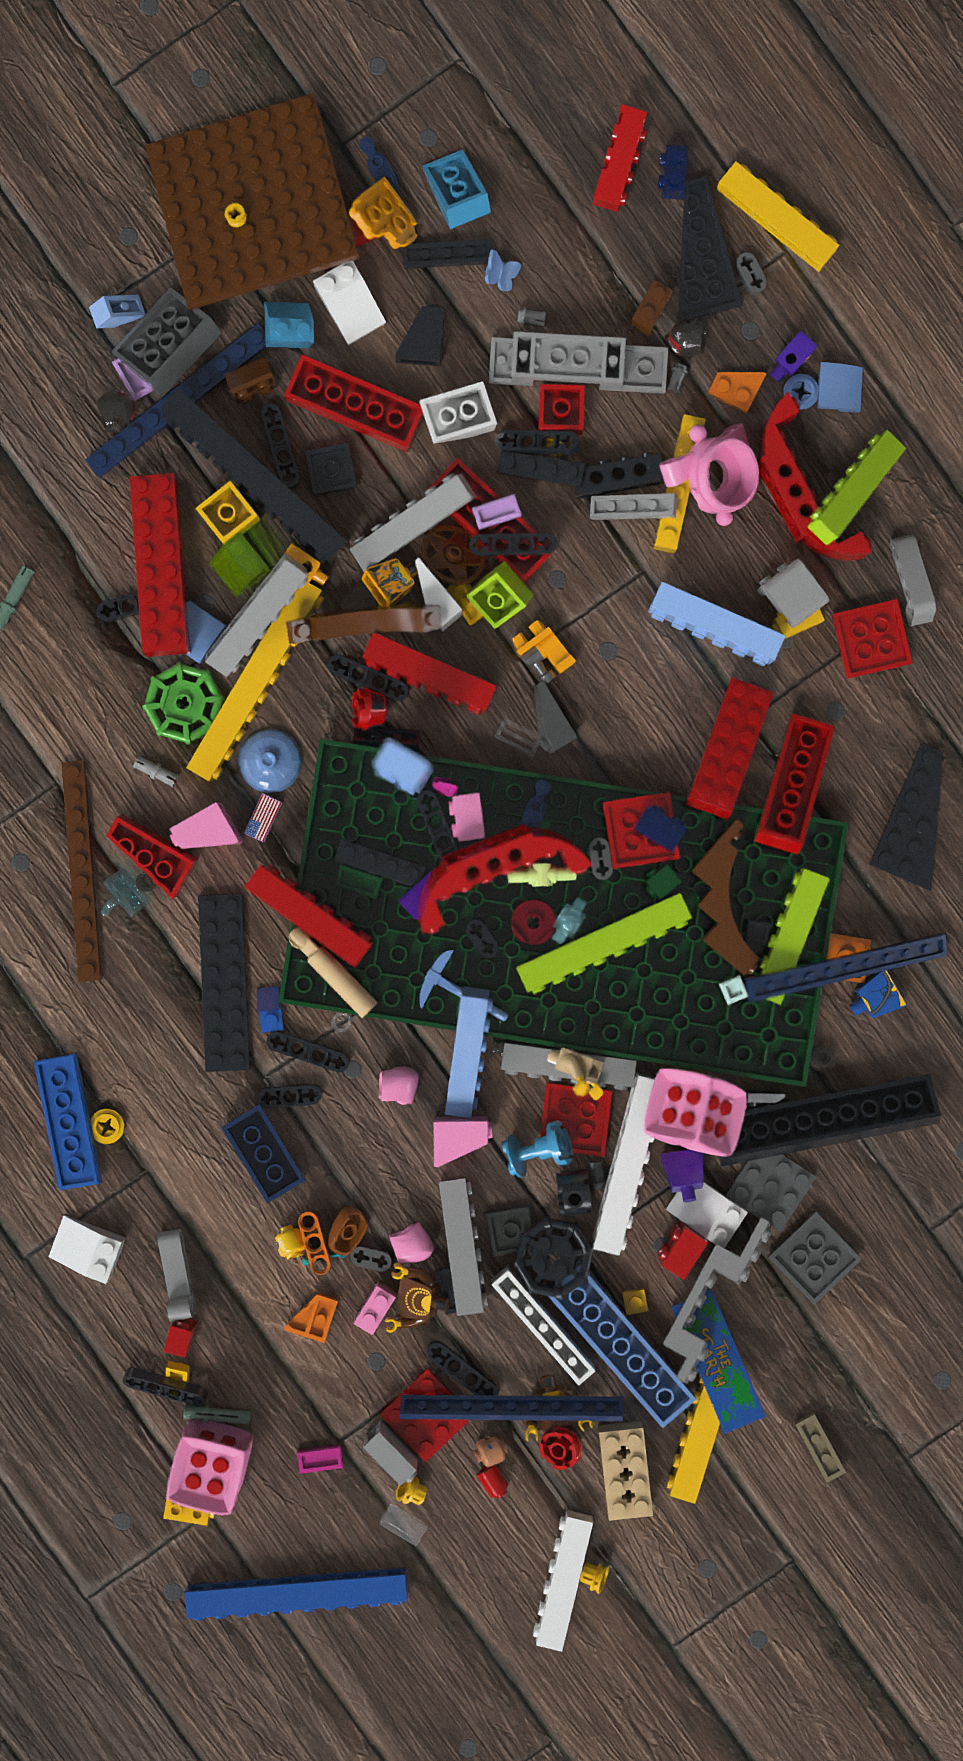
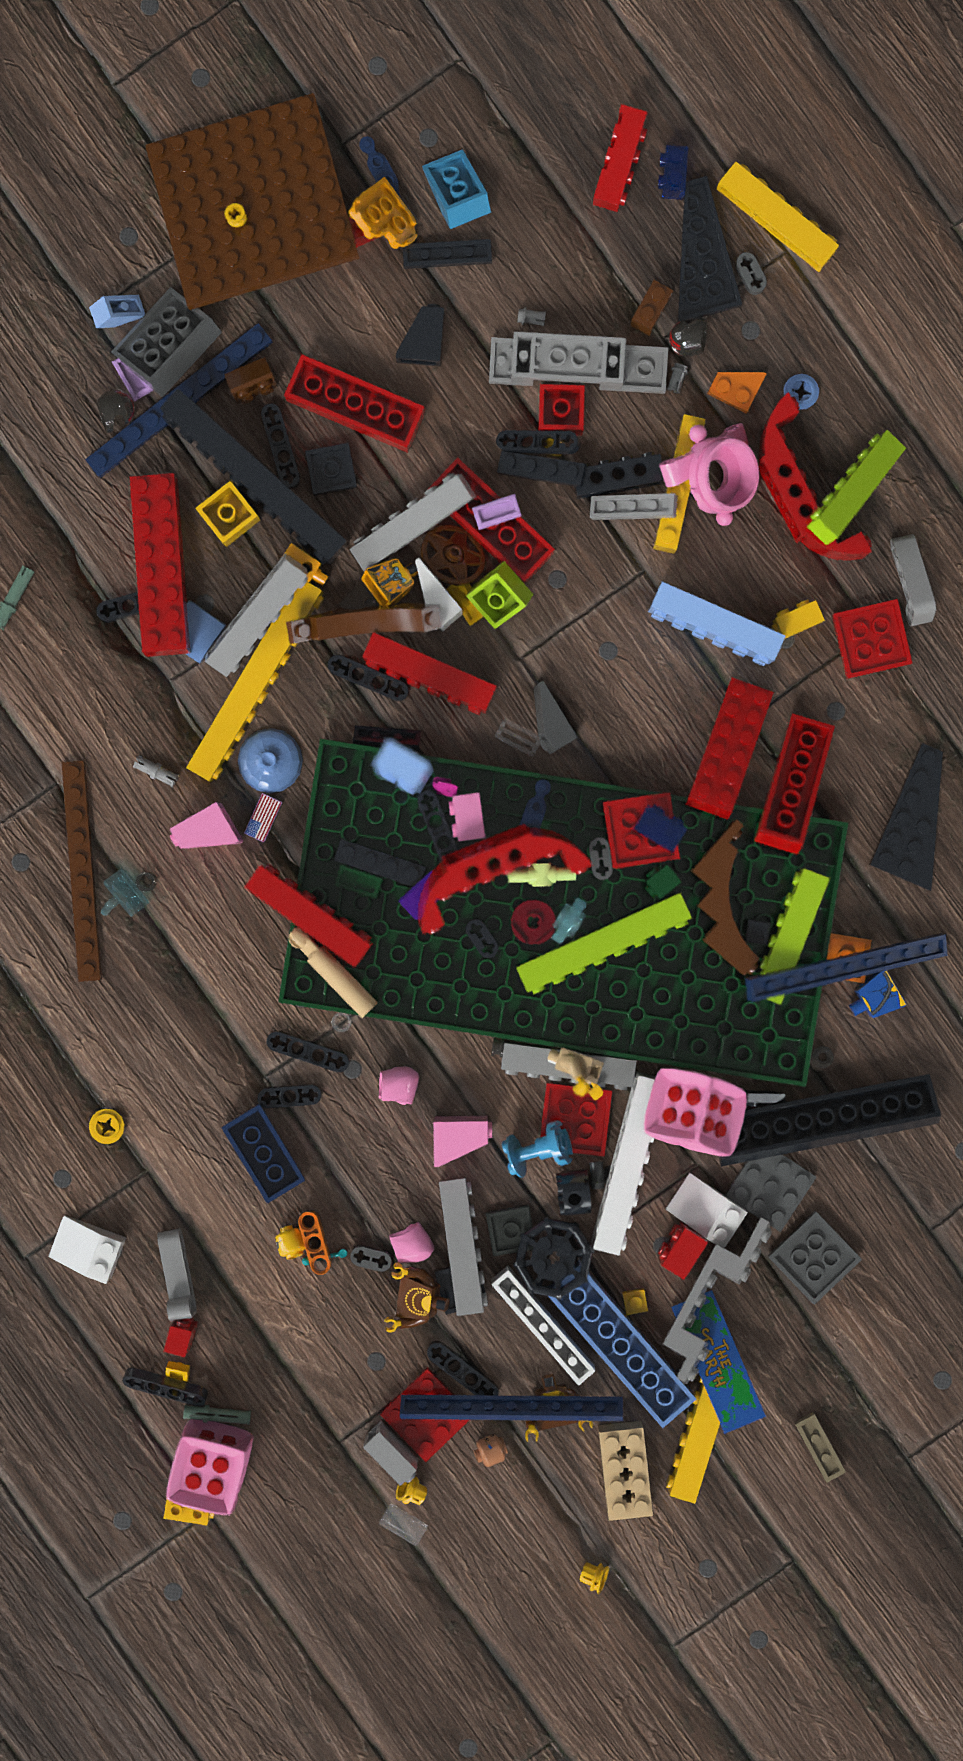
(68, 1121): blue tile -> none
(158, 857): red wedge -> none
(175, 692): bright green plate -> none
(224, 983): black plate -> none
(238, 565): clear neon green slope -> none
(269, 1009): blue slope -> none
(288, 325): dark azure slope -> none
(296, 1593): blue brick -> none
(314, 1318): orange wing -> none
(320, 1458): dark pink tile -> none
(347, 1230): dark orange piece -> none
(349, 302): white slope -> none
(369, 708): red cone -> none
(375, 1307): bright pink brick -> none
(434, 977): medium blue piece -> none
(459, 413): white slope -> none
(467, 1050): medium blue brick -> none
(492, 1481): red brick -> none
(501, 272): medium blue animal -> none
(513, 549): black beam -> none
(543, 646): light orange hips -> none
(561, 1446): red cone -> none
(564, 1580): white brick -> none
(684, 1172): dark purple torso -> none
(733, 989): light aqua tile -> none
(793, 592): light grey piece -> none
(800, 349): dark purple torso -> none
(839, 387): medium blue slope -> none

